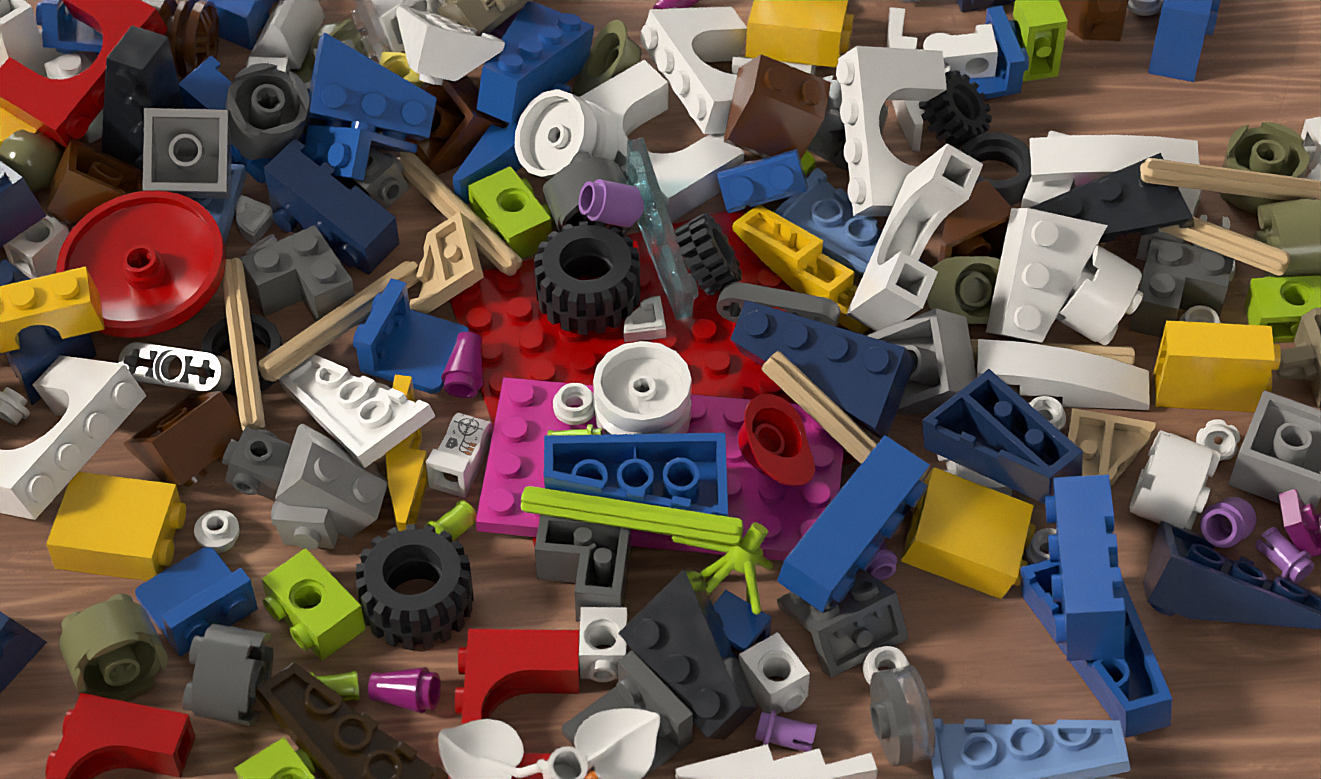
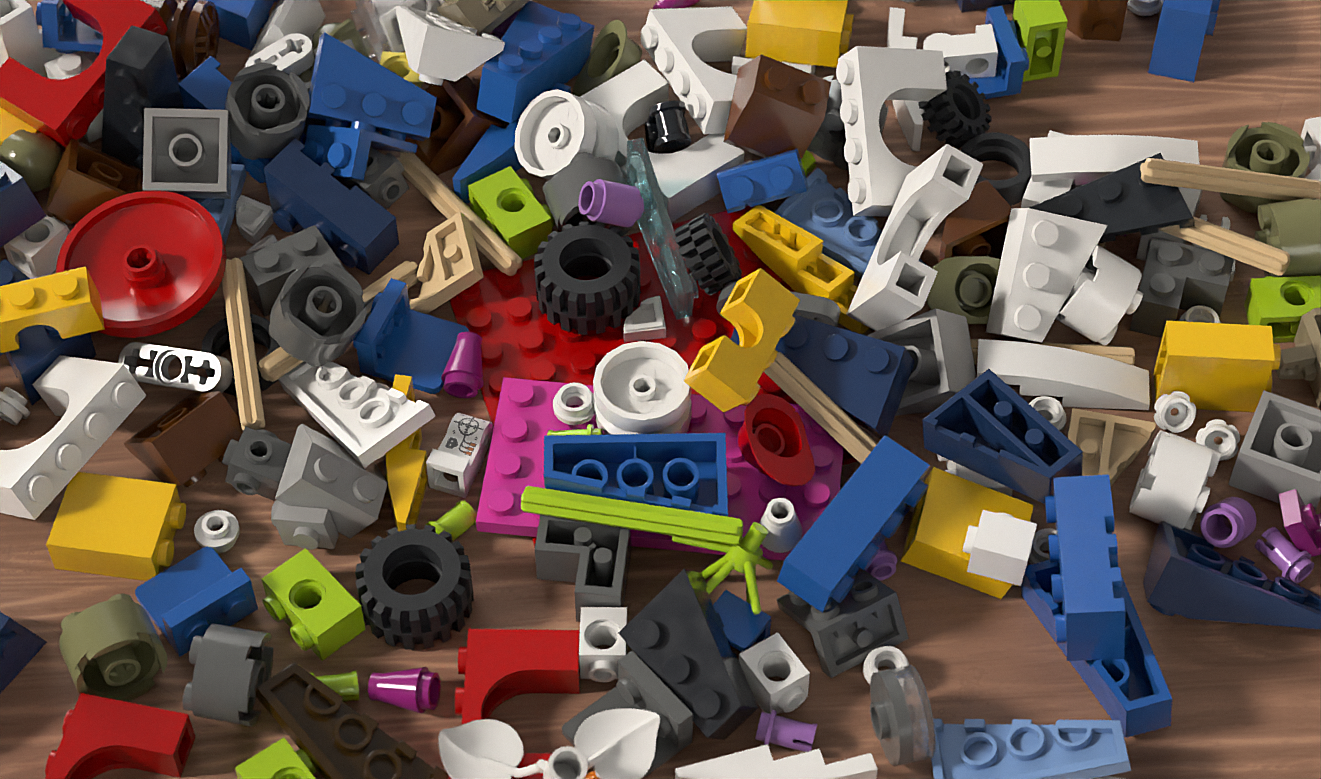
(289, 54): none -> white beam
(317, 314): none -> dark grey brick
(667, 128): none -> black piece
(762, 315): none -> yellow arch
(782, 526): none -> white cone
(999, 547): none -> white brick
(1180, 421): none -> white plate

